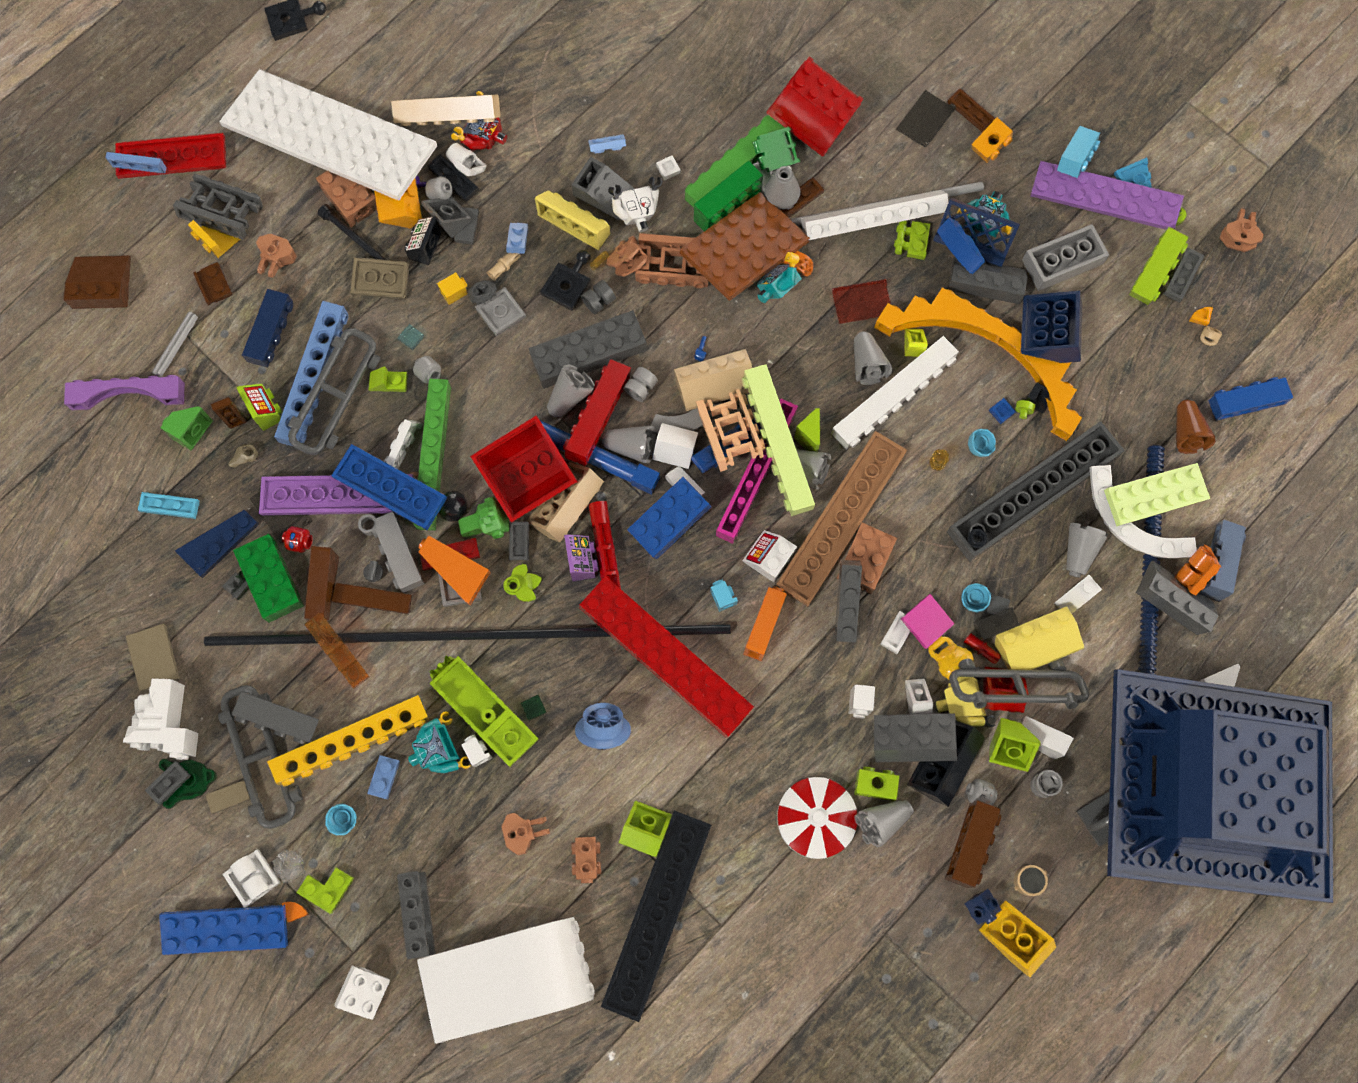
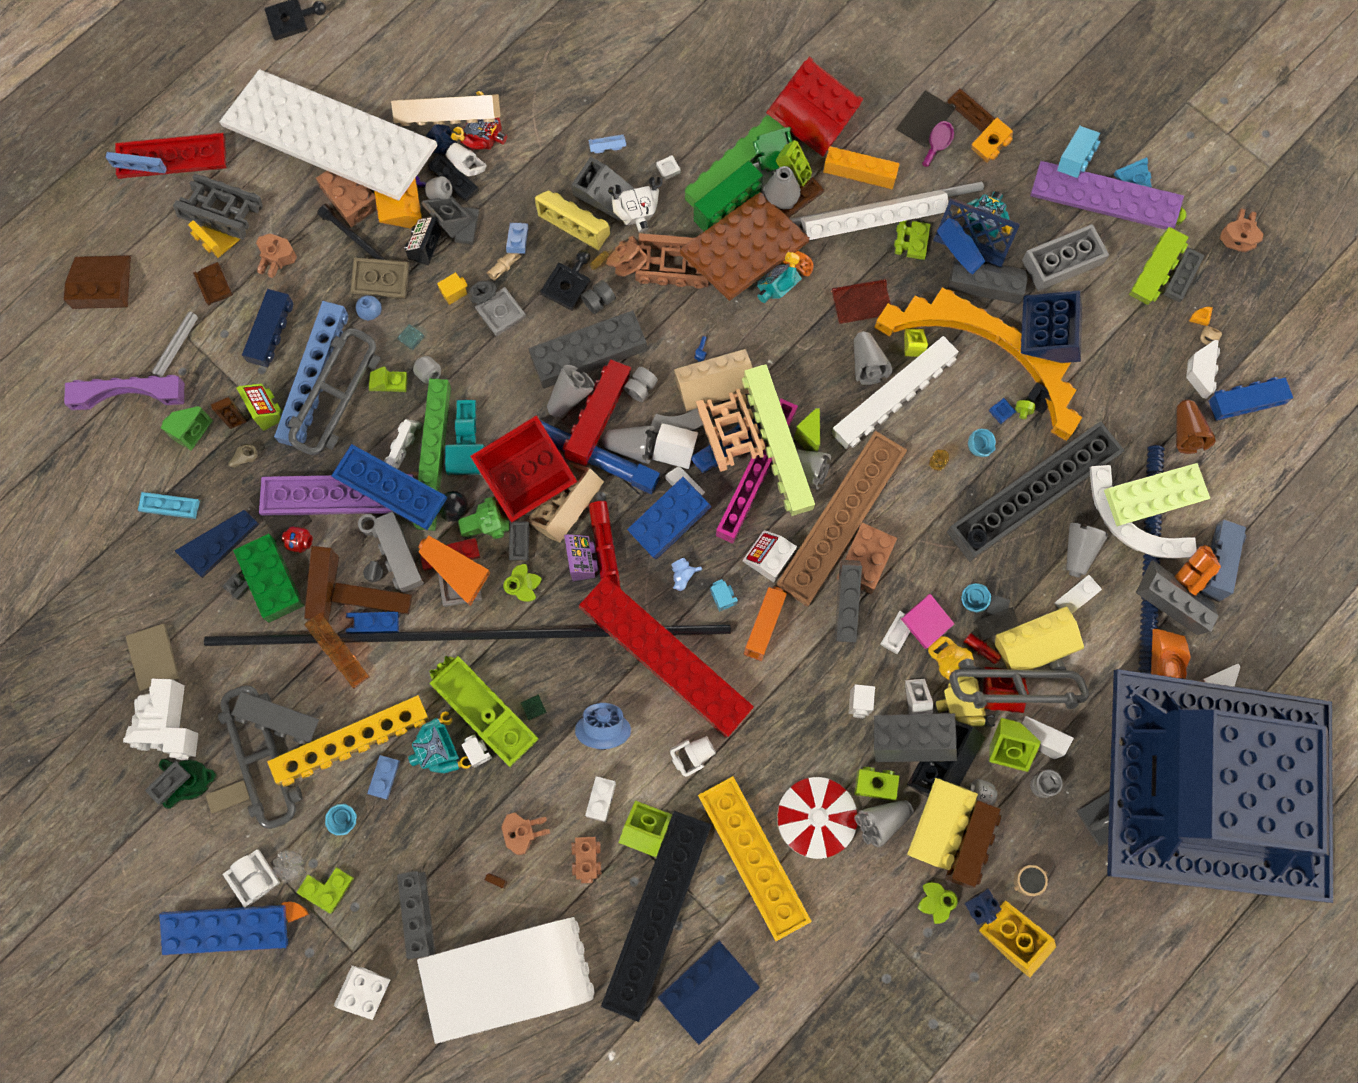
(368, 307): none -> medium blue brick
(374, 622): none -> blue hinge
(442, 136): none -> dark blue brick
(458, 455): none -> teal plate
(496, 880): none -> reddish brown tile
(600, 799): none -> white brick
(682, 573): none -> light blue animal
(698, 752): none -> white piece
(708, 992): none -> dark blue slope
(754, 859): none -> yellow plate
(794, 158): none -> lime slope
(861, 167): none -> light orange brick
(934, 902): none -> lime plate
(939, 139): none -> magenta piece
(942, 824): none -> light yellow slope
(1169, 654): none -> orange slope
(1203, 369): none -> white slope

